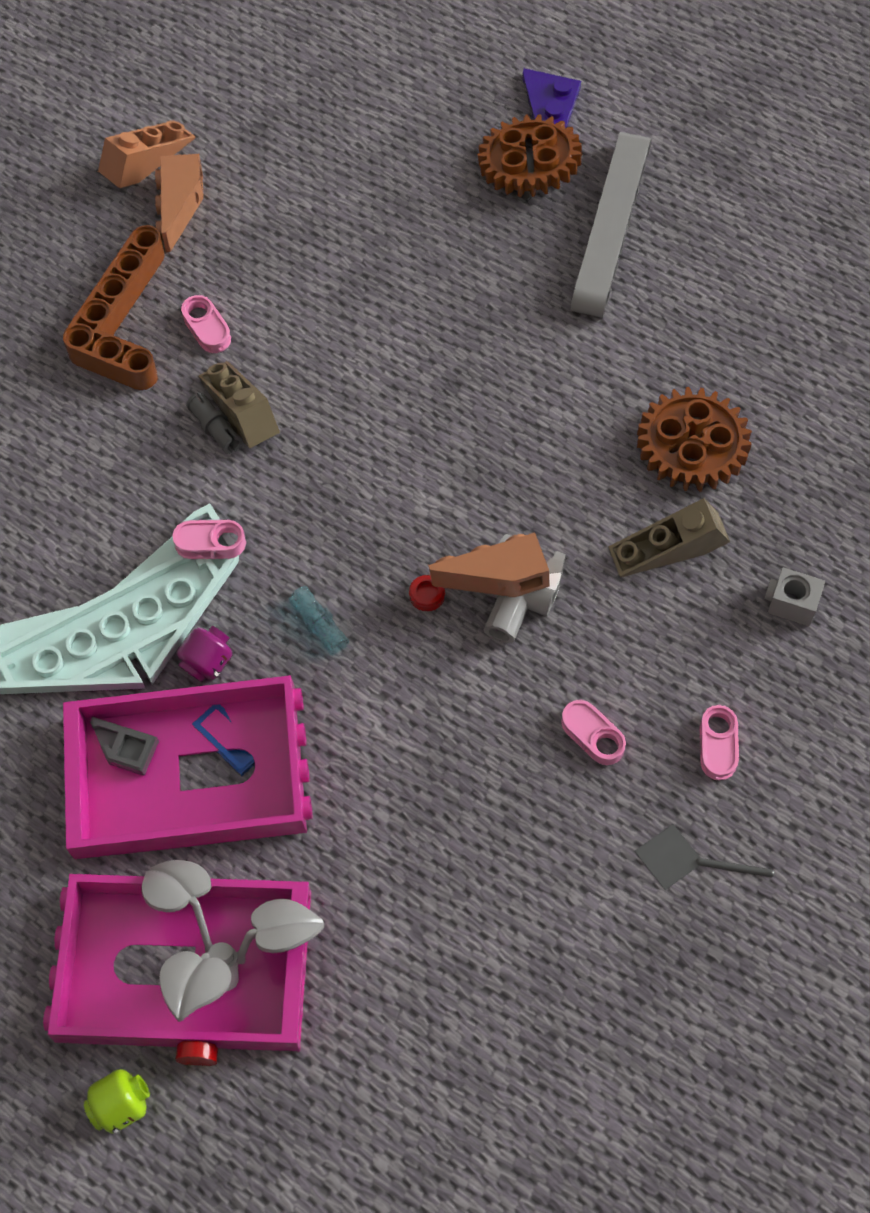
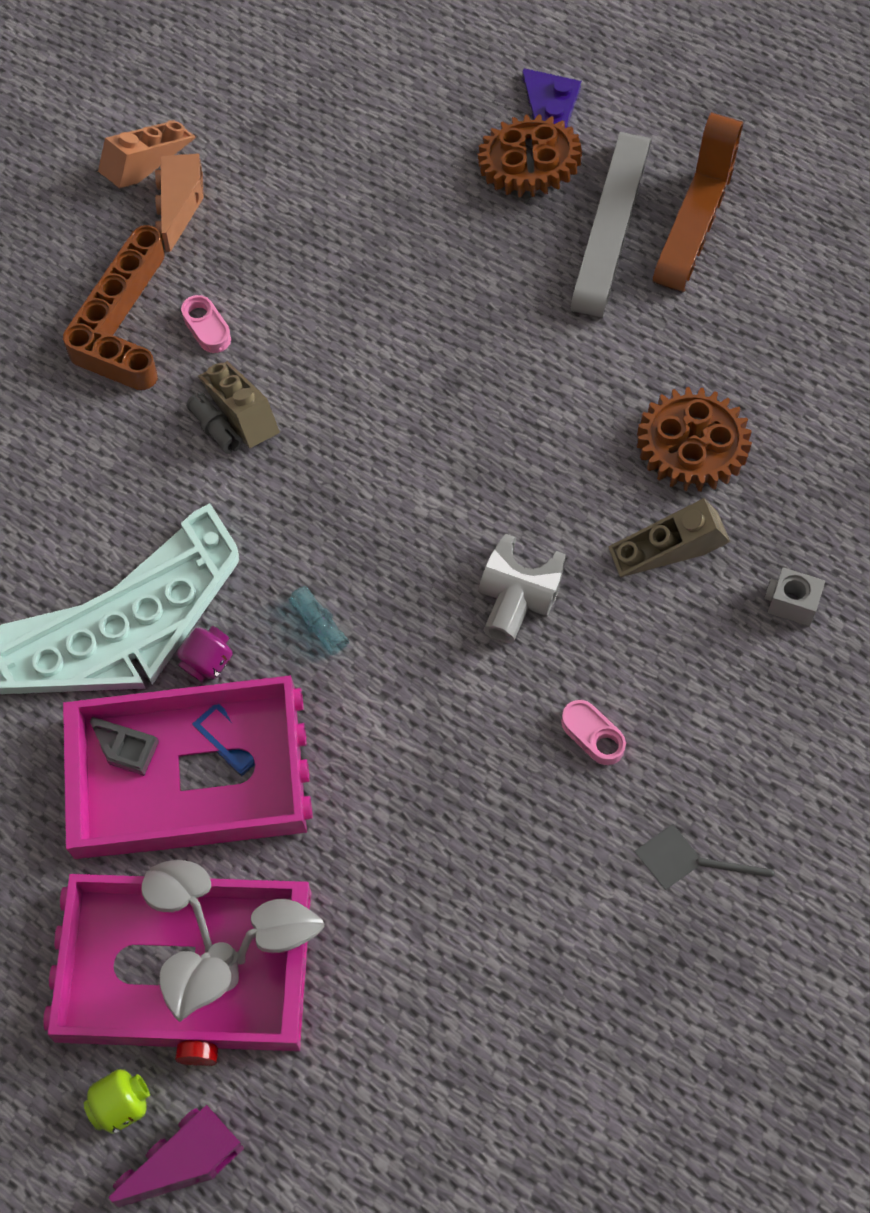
(186, 1159): none -> magenta slope
(200, 539): bright pink piece -> none
(425, 595): red tile -> none
(498, 569): nougat slope -> none
(702, 199): none -> dark orange beam
(719, 750): bright pink piece -> none

